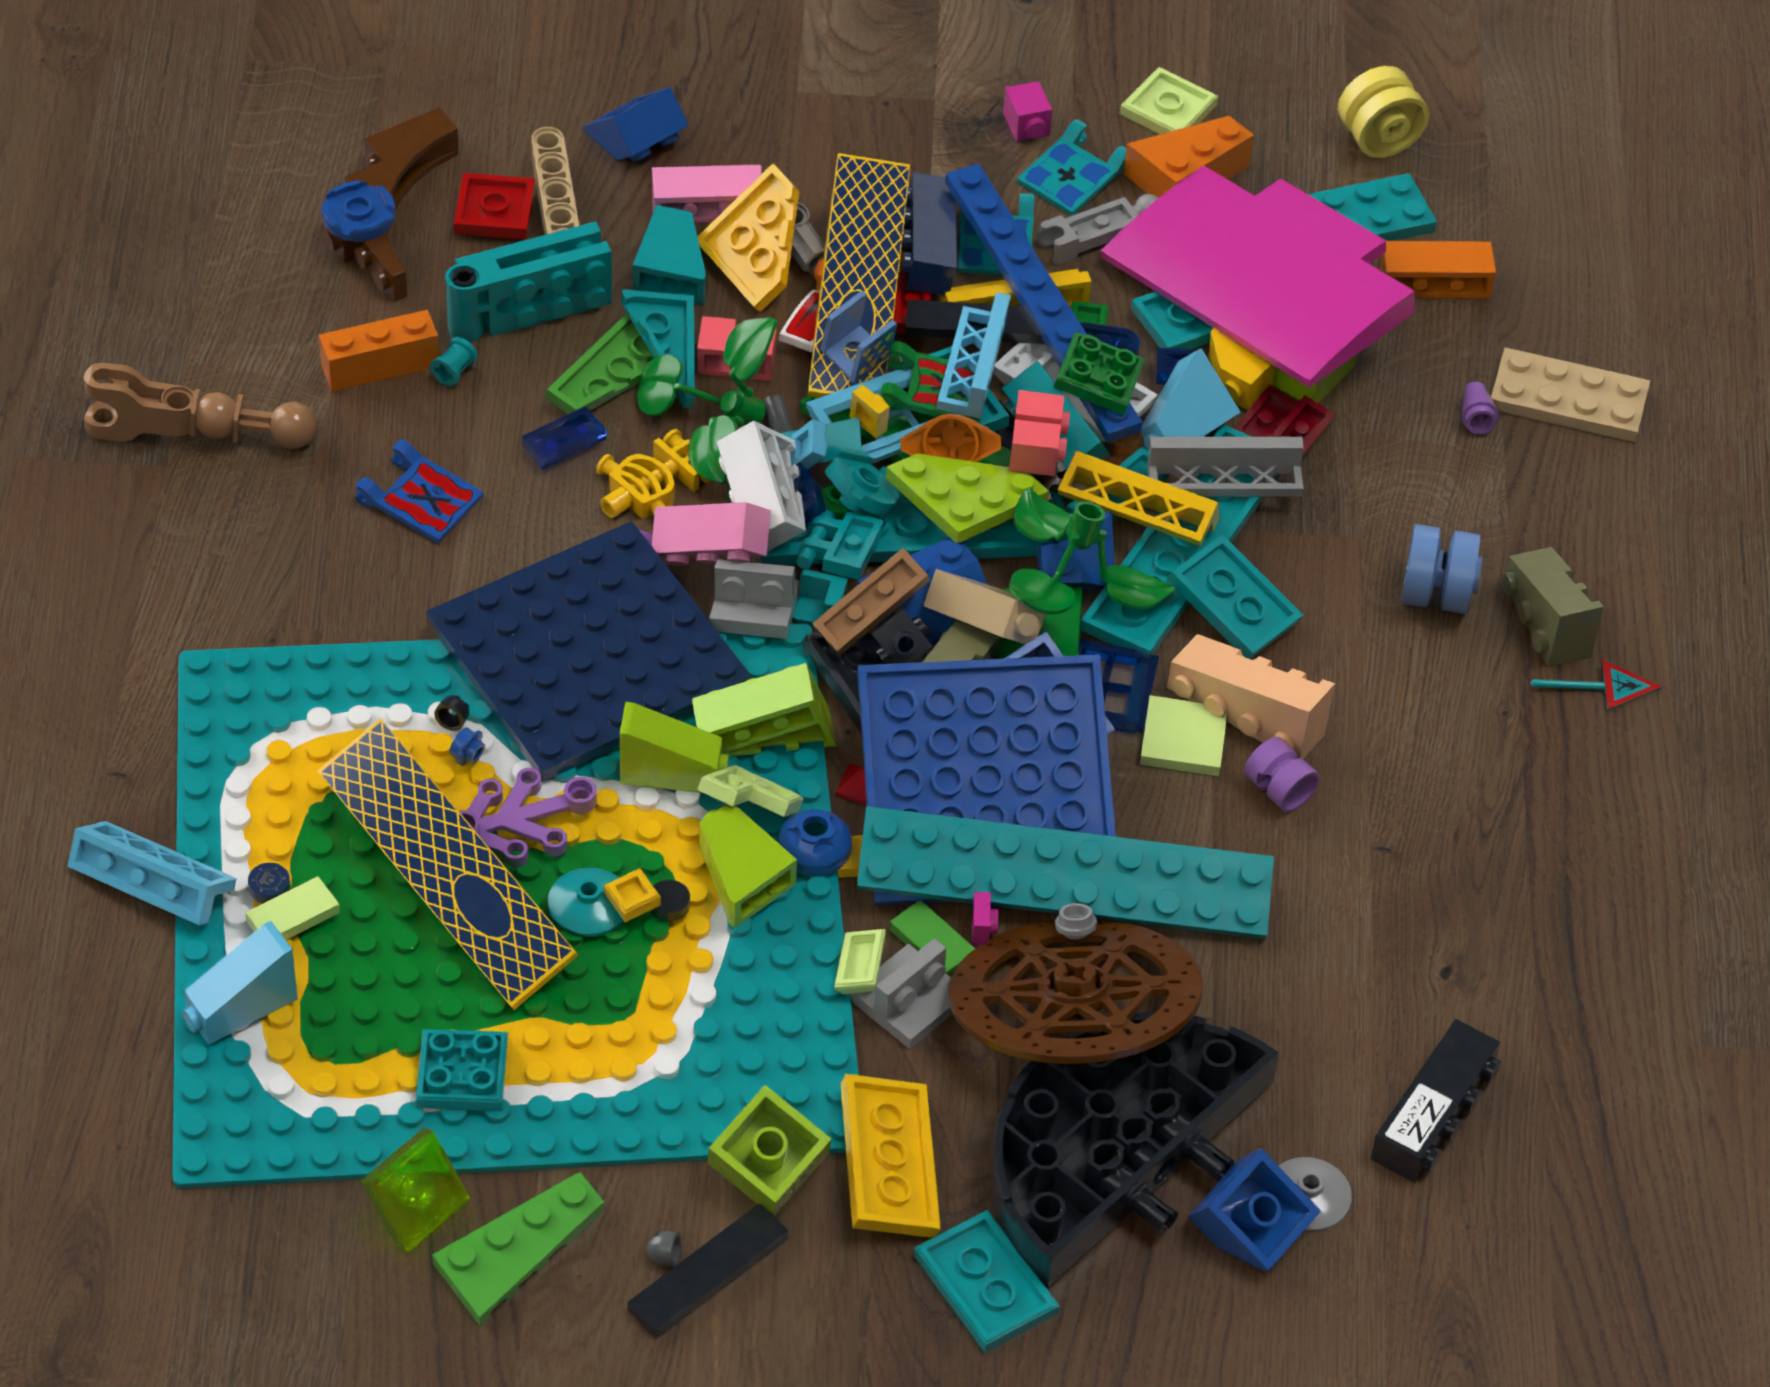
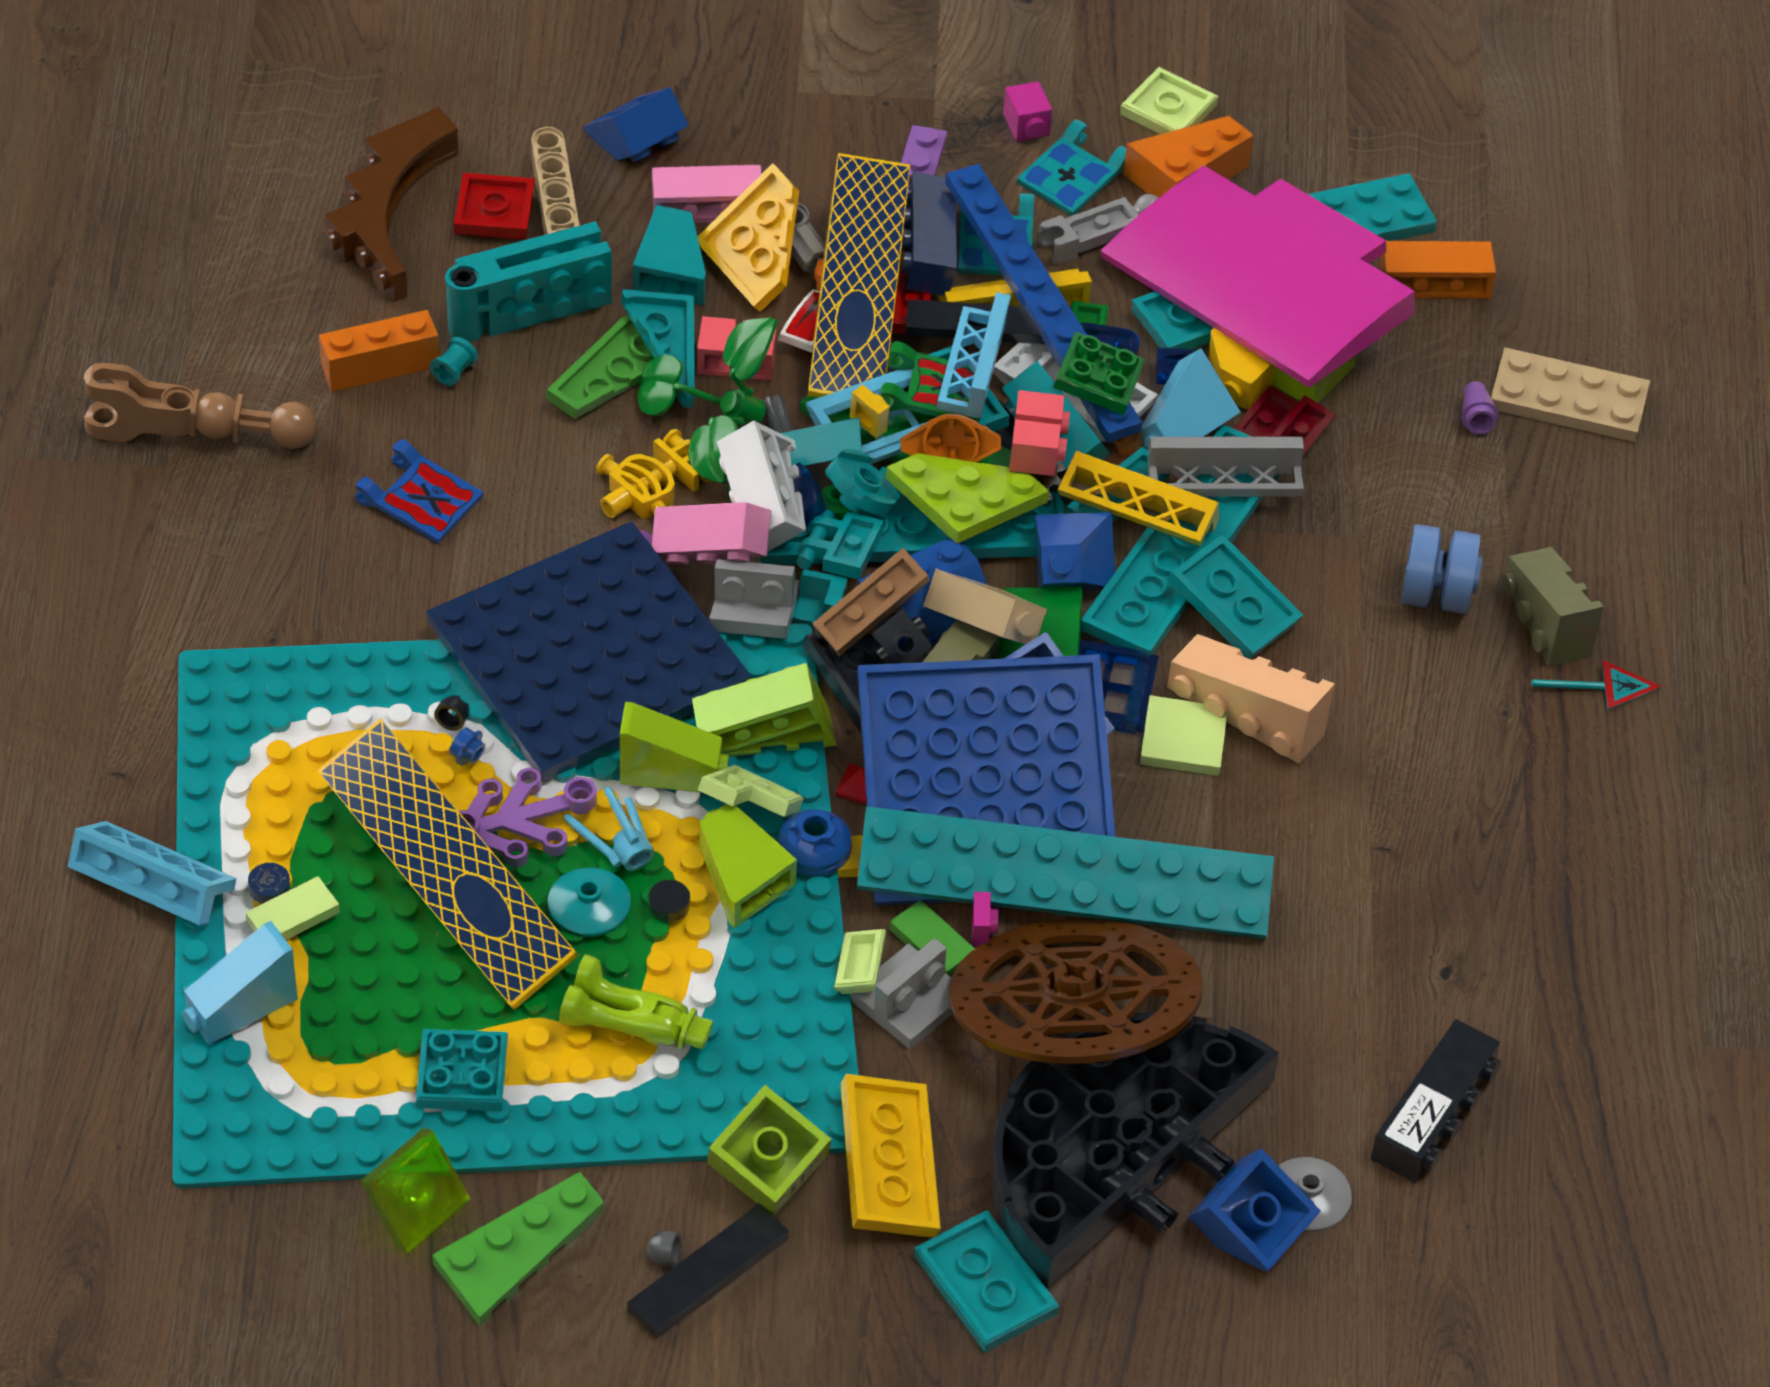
(358, 211): blue tile -> none
(563, 438): clear blue plate -> none
(630, 843): none -> medium azure plant
(632, 895): yellow tile -> none
(647, 1014): none -> lime piece
(809, 444): medium azure plate -> none
(844, 329): medium blue piece -> none
(924, 150): none -> medium lavender plate
(1046, 522): green plant -> none
(1075, 921): light grey plate -> none
(1286, 779): medium lavender wheel -> none
(1383, 111): light yellow wheel -> none

